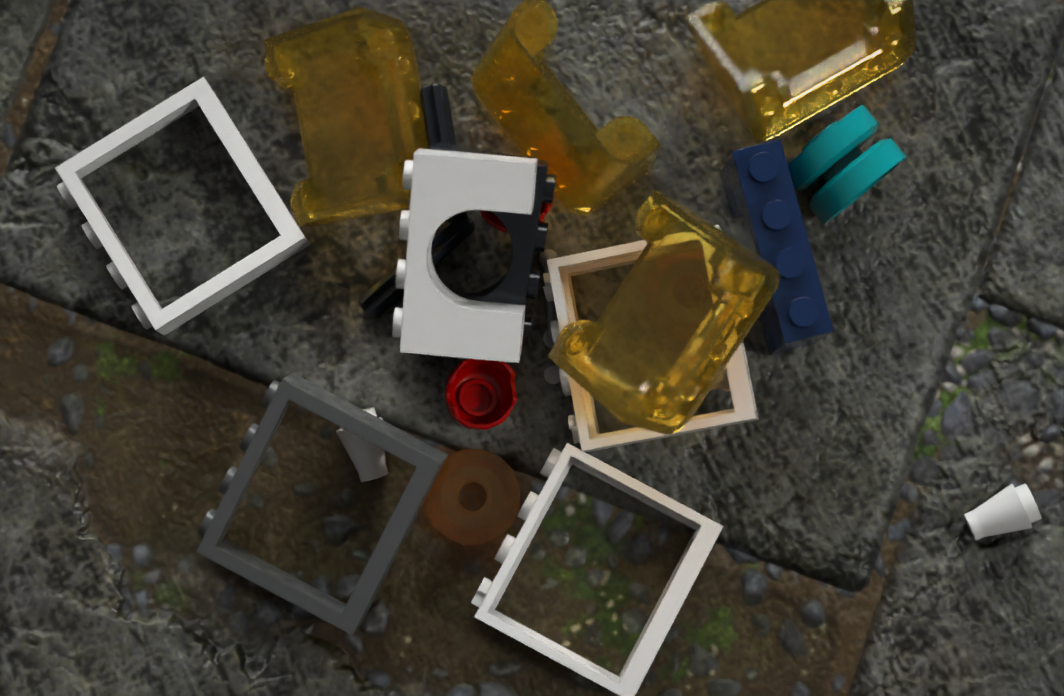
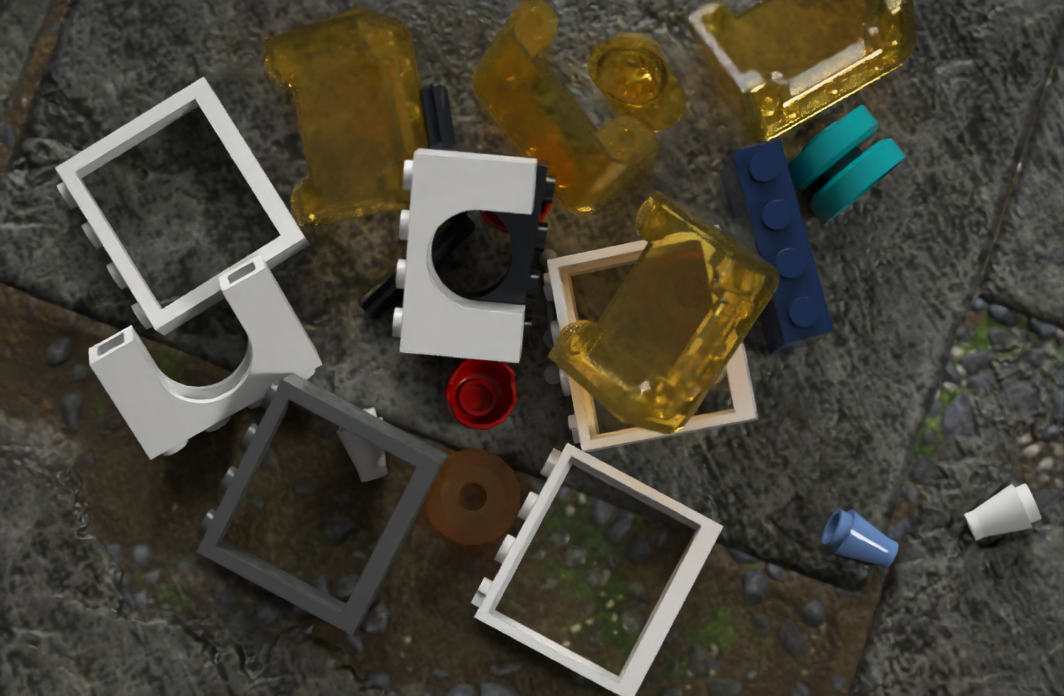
(170, 413): none -> white arch
(638, 80): none -> clear yellow piece
(858, 539): none -> medium blue cone

